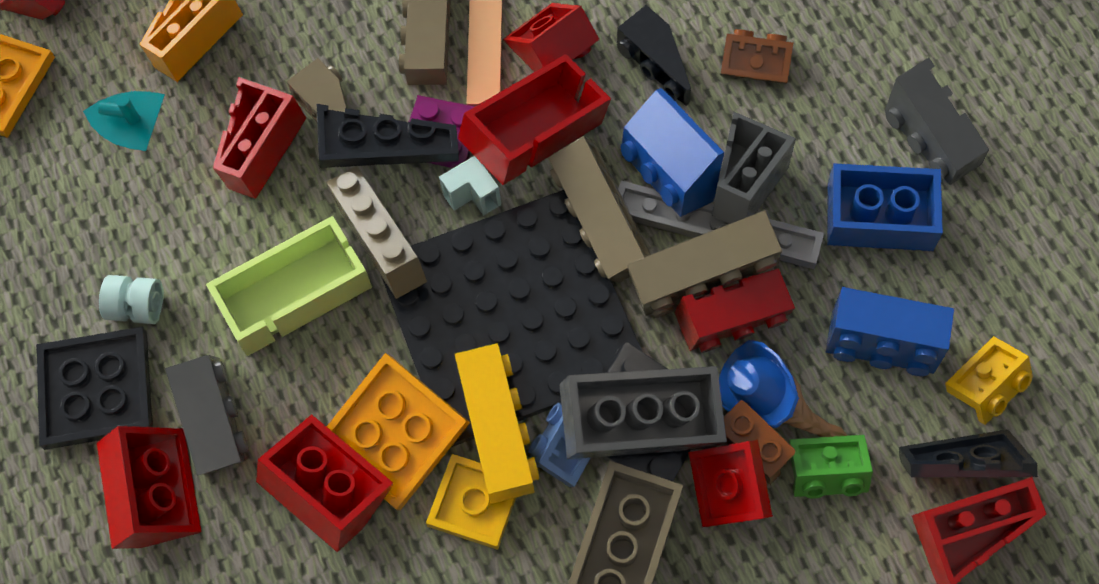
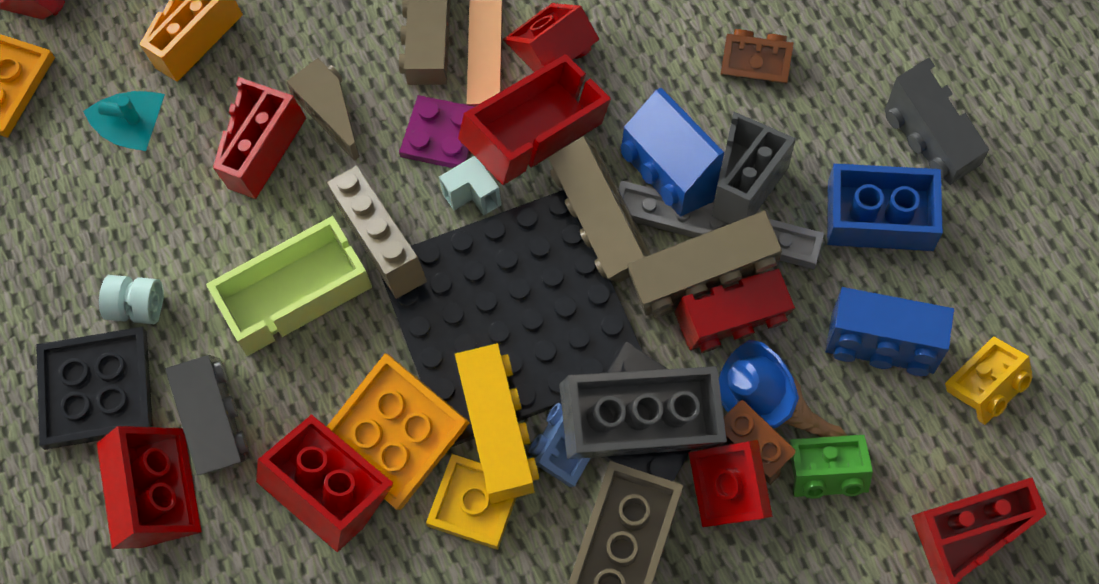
(365, 140): black wing -> none
(653, 47): black slope -> none
(969, 456): black wing -> none

